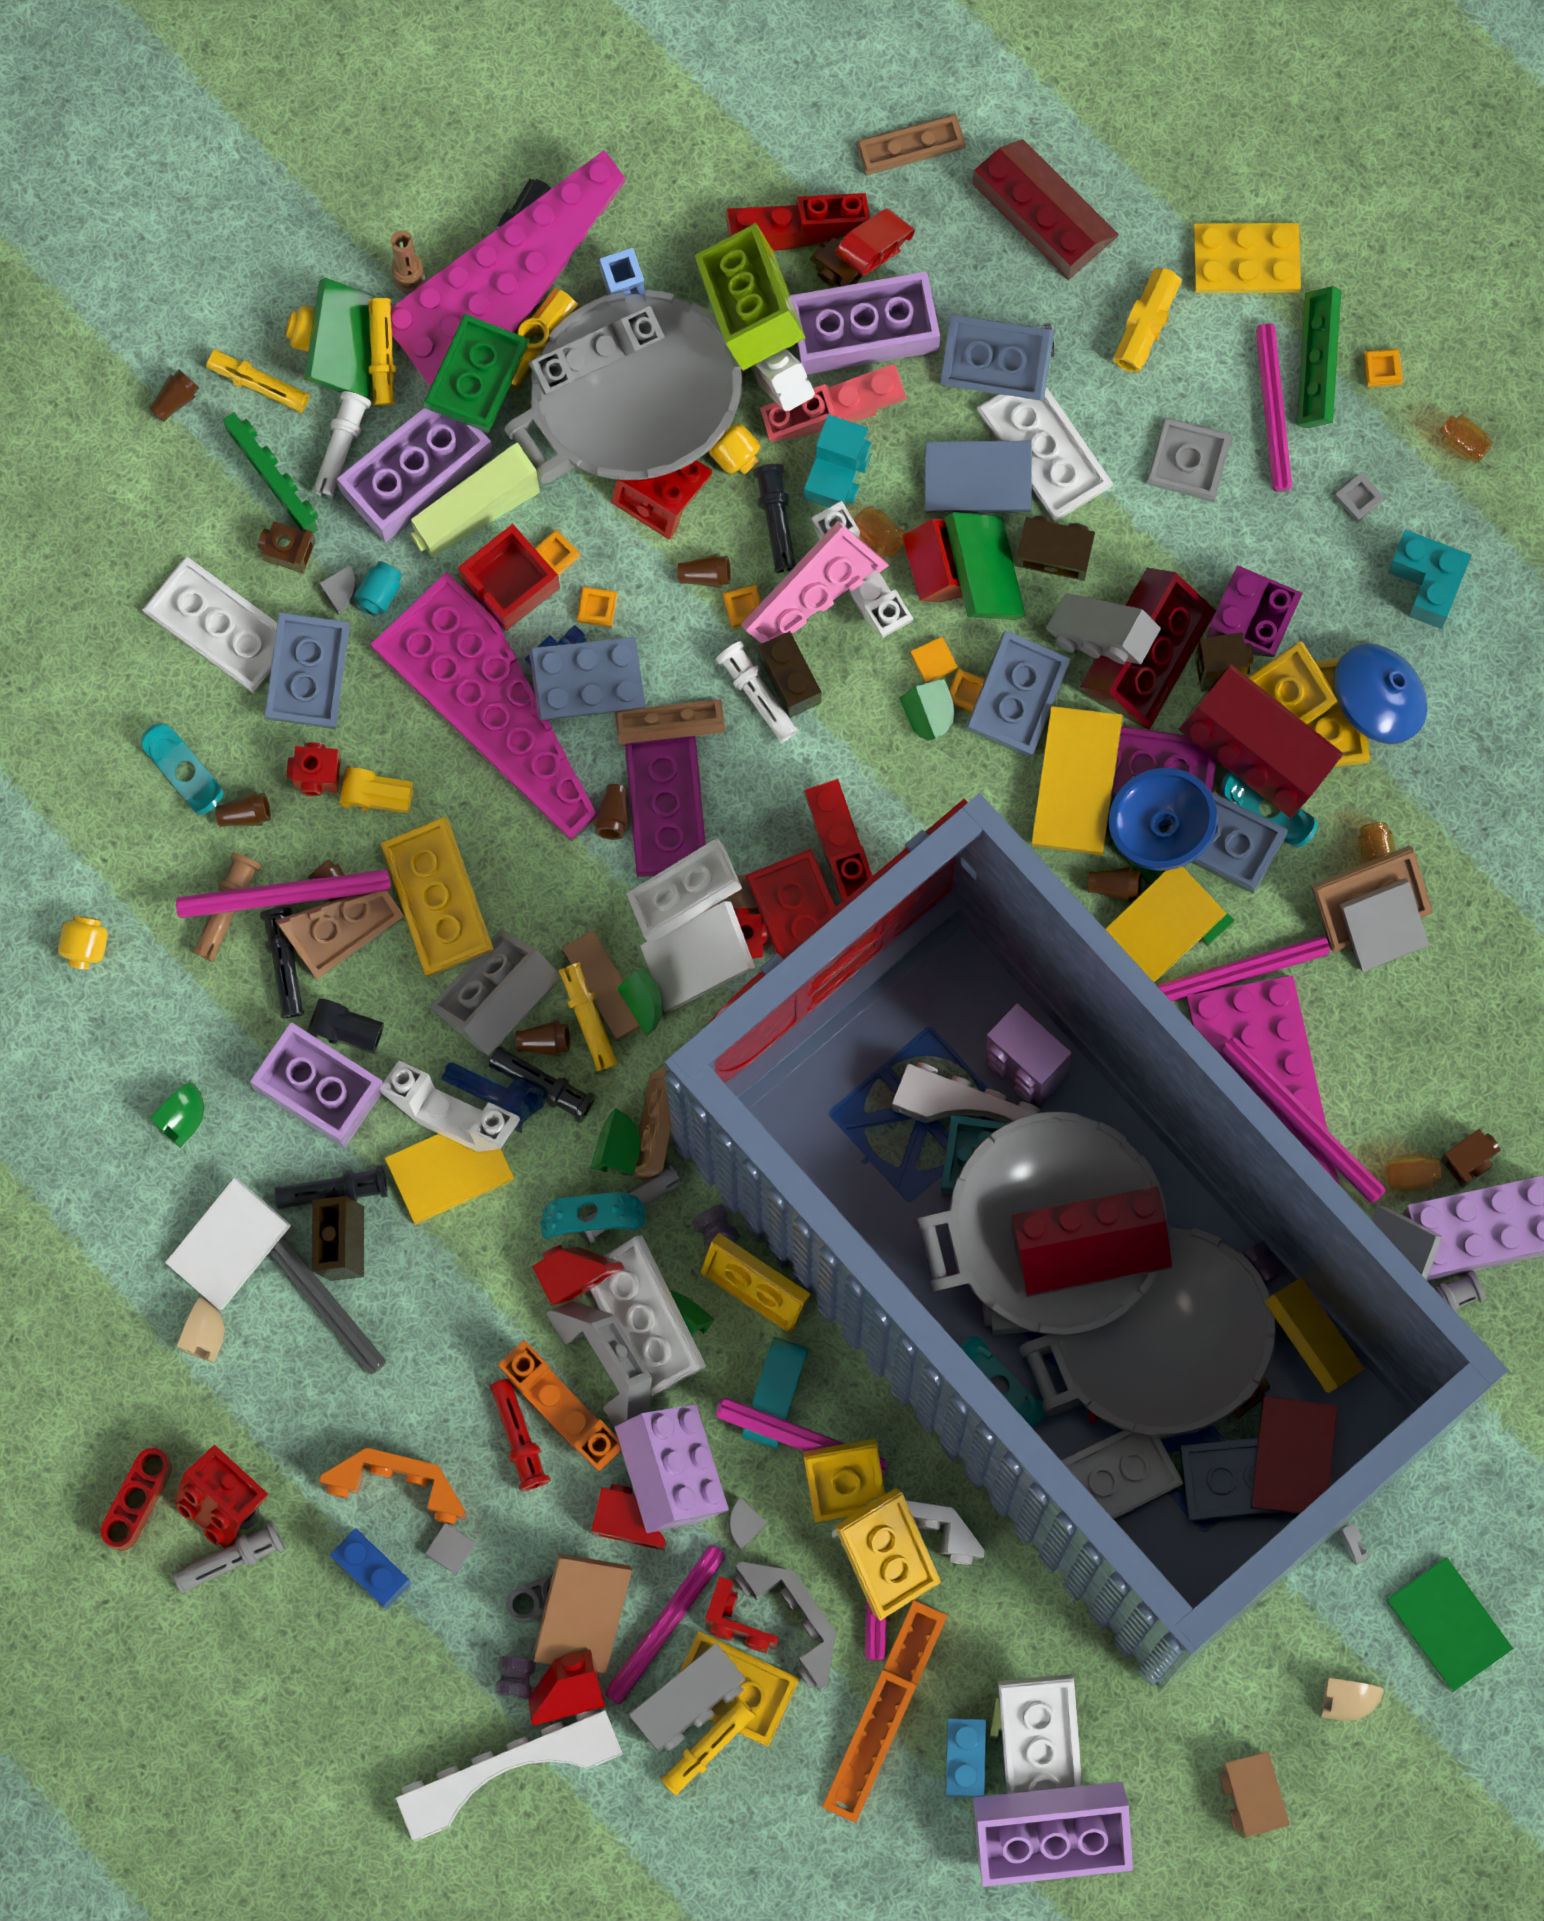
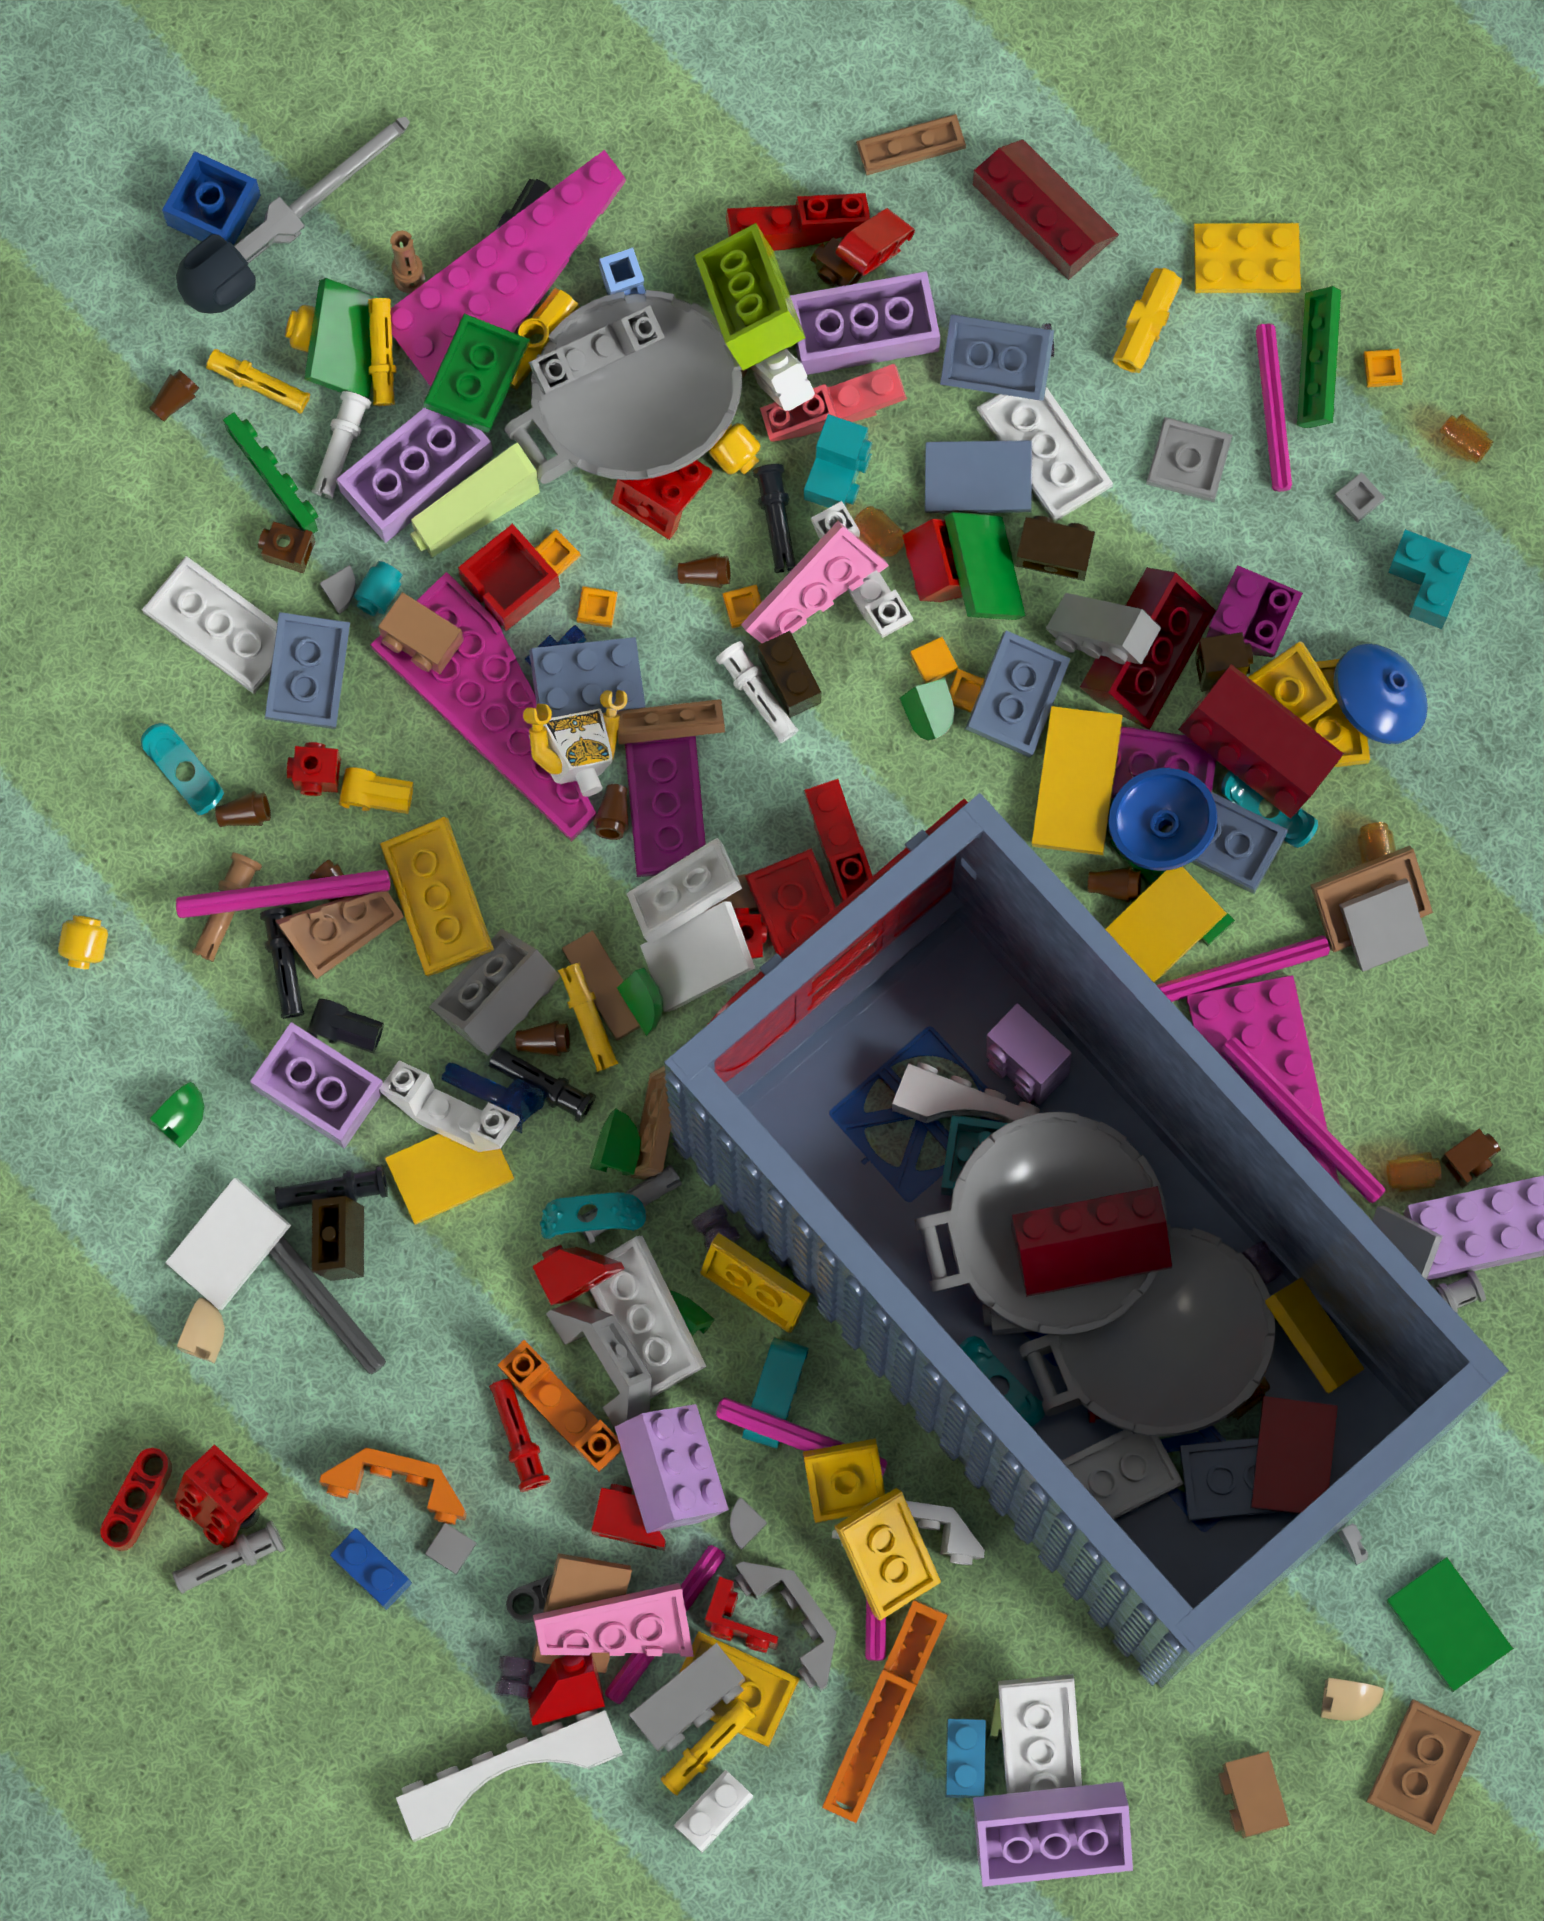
(211, 200): none -> blue brick
(217, 272): none -> piece
(420, 634): none -> medium nougat piece
(576, 744): none -> torso
(630, 1623): none -> bright pink wing
(713, 1811): none -> white brick
(1423, 1767): none -> medium nougat tile

